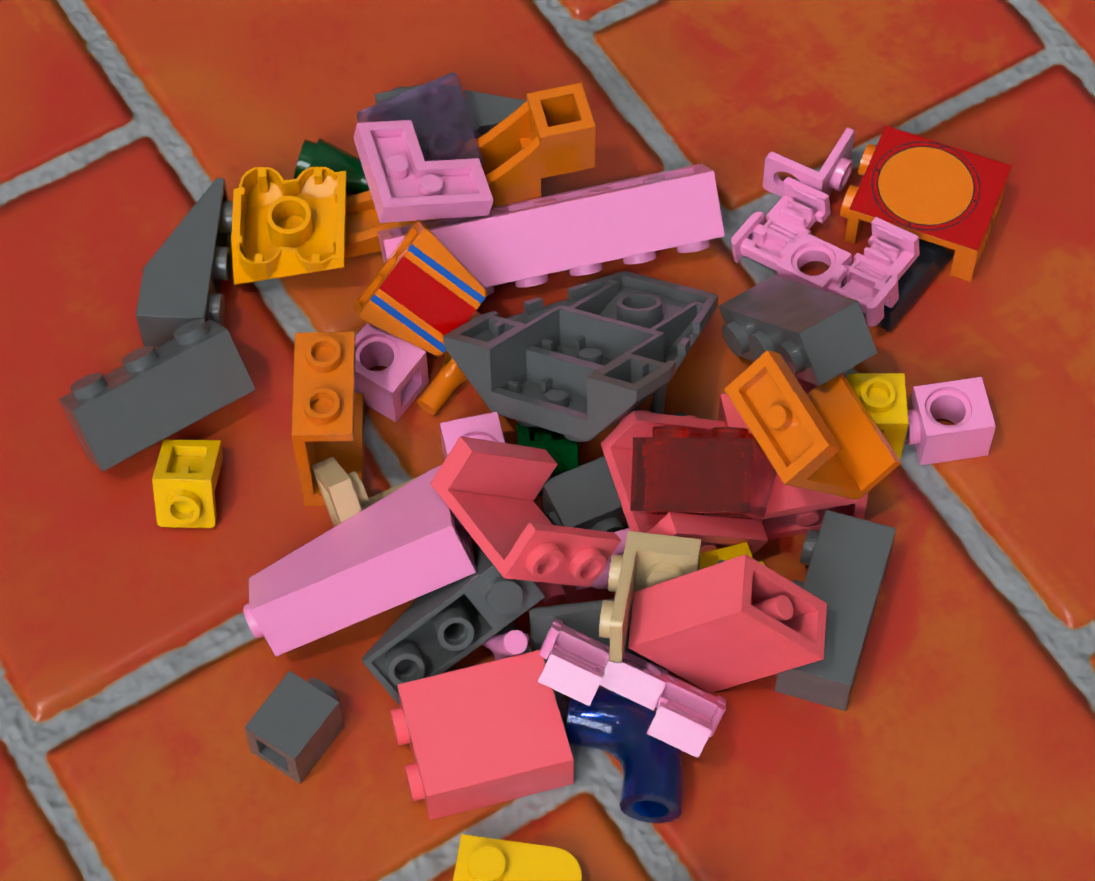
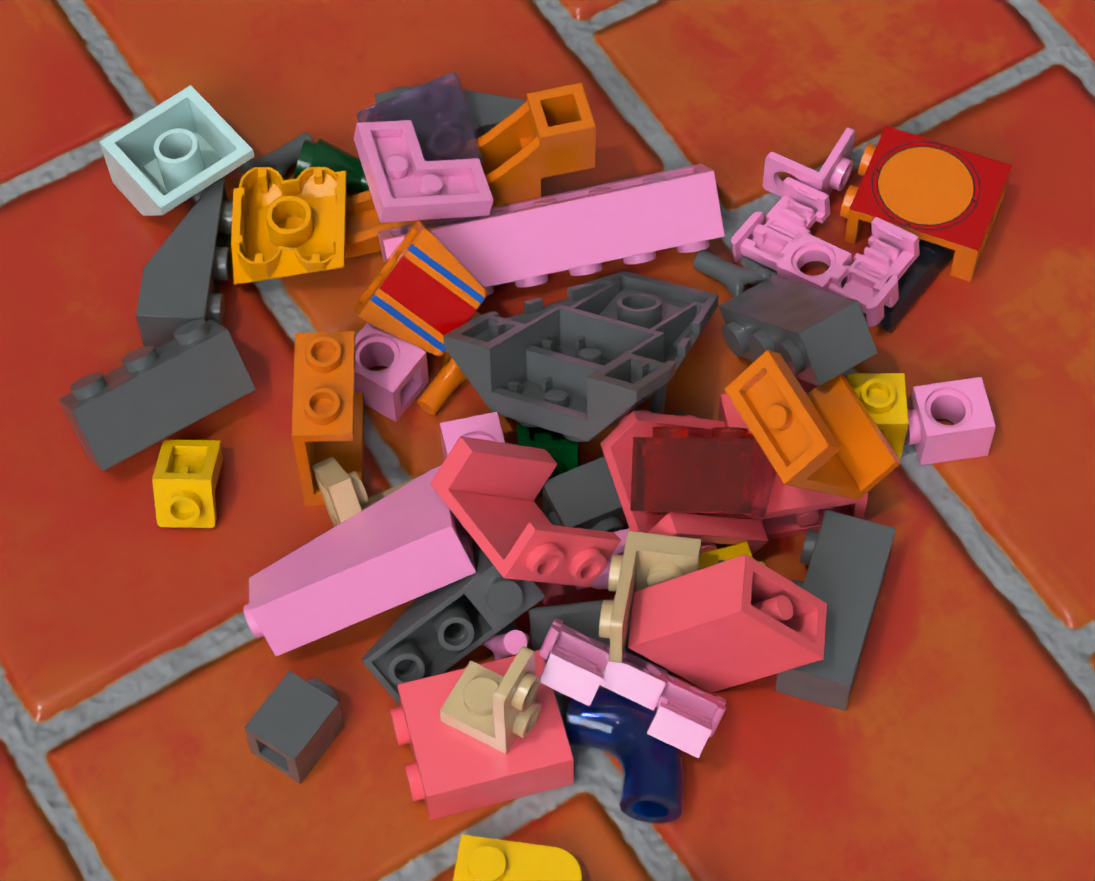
(172, 153): none -> light aqua slope
(281, 158): none -> dark grey bar
(495, 706): none -> tan bracket
(727, 273): none -> dark grey bar

